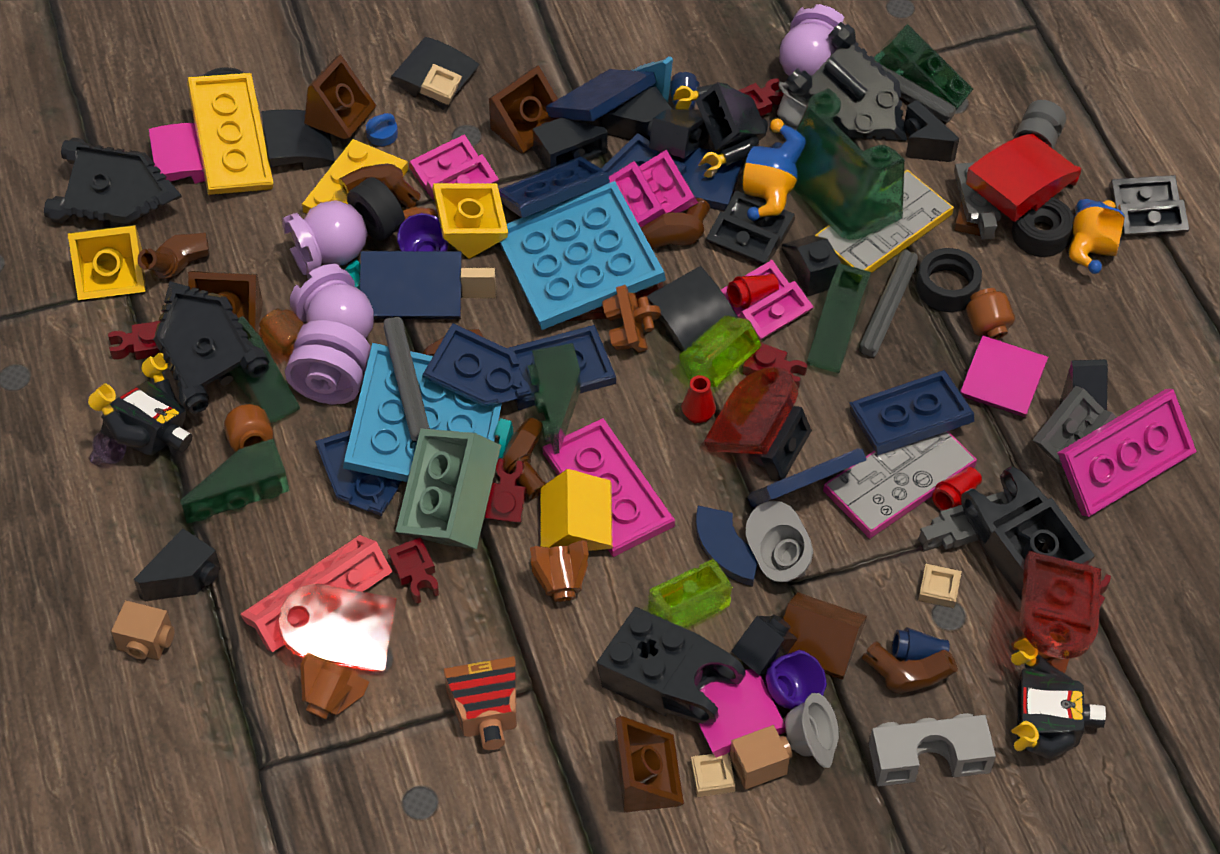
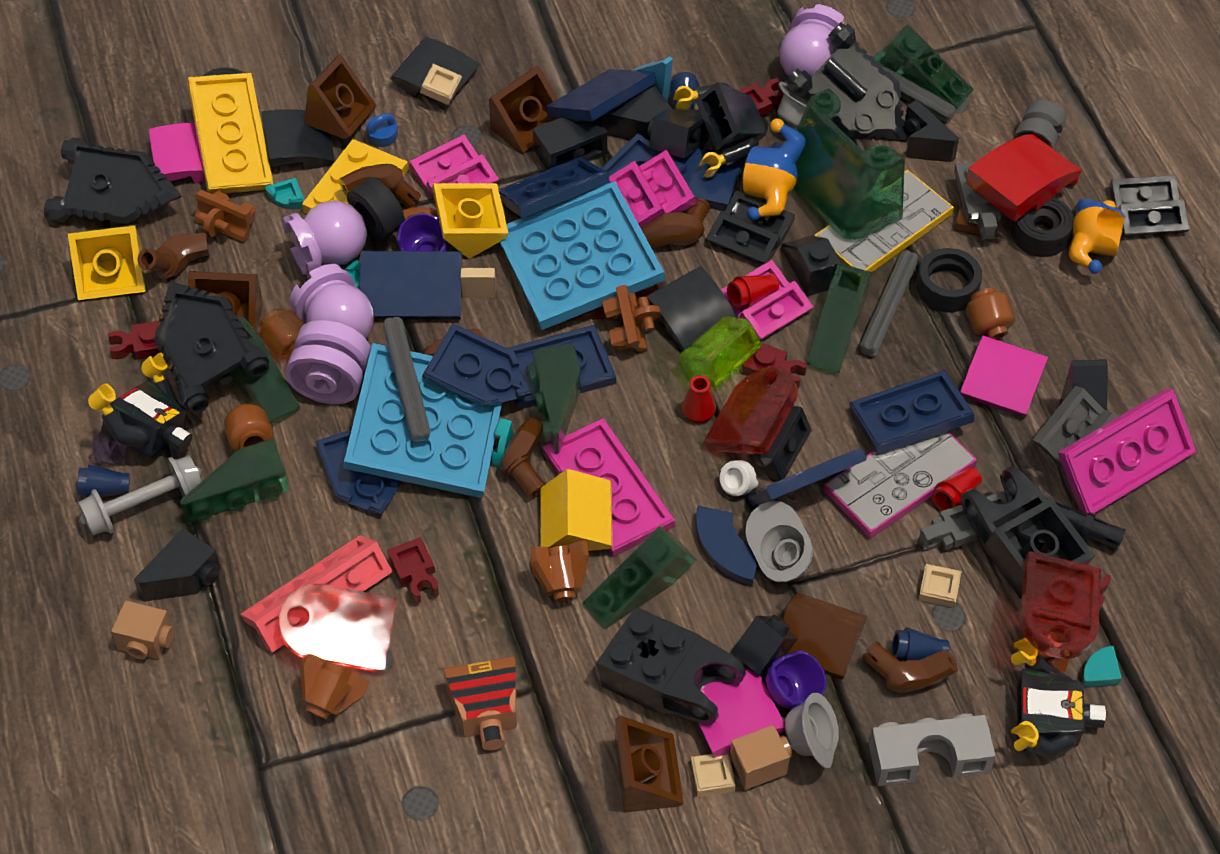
(96, 514): none -> light grey piece
(103, 480): none -> dark blue cone
(221, 215): none -> dark orange hips
(286, 194): none -> teal tile
(448, 487): sand green slope -> none
(507, 498): dark red plate -> none
(640, 577): none -> clear green slope
(691, 595): clear neon green brick -> none
(738, 478): none -> white tile
(1093, 528): none -> black pin
(1102, 669): none -> teal tile

